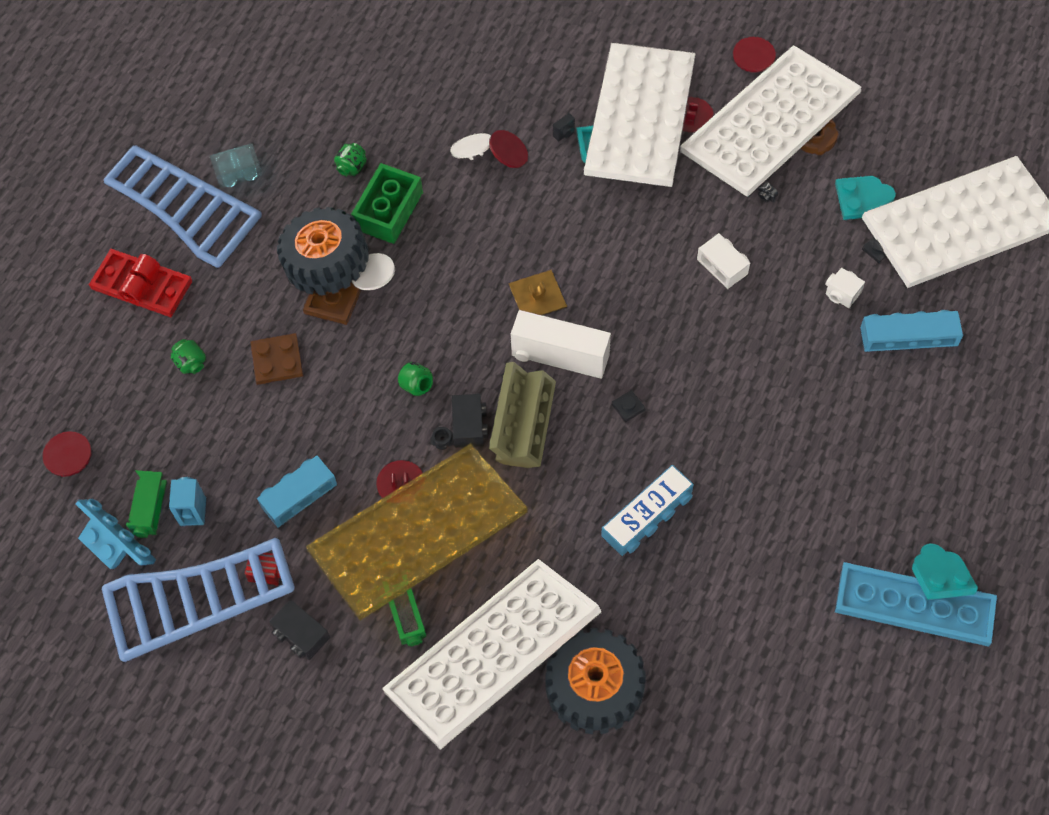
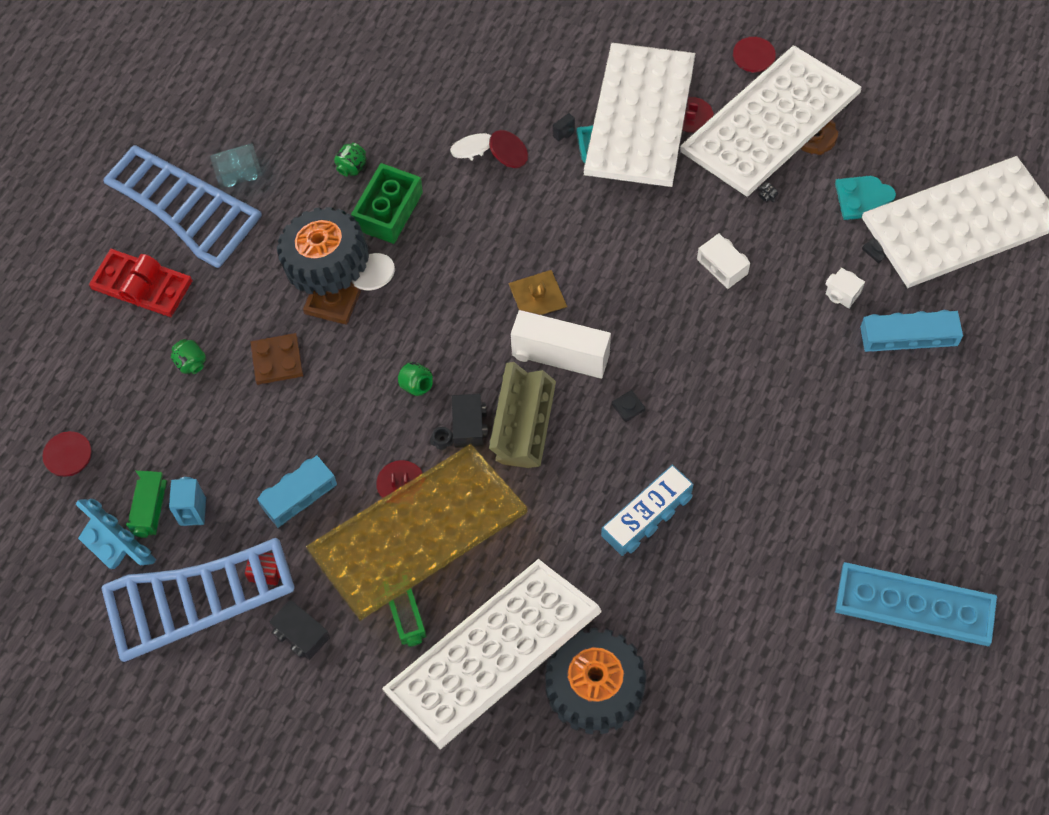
(942, 573): teal plate -> none

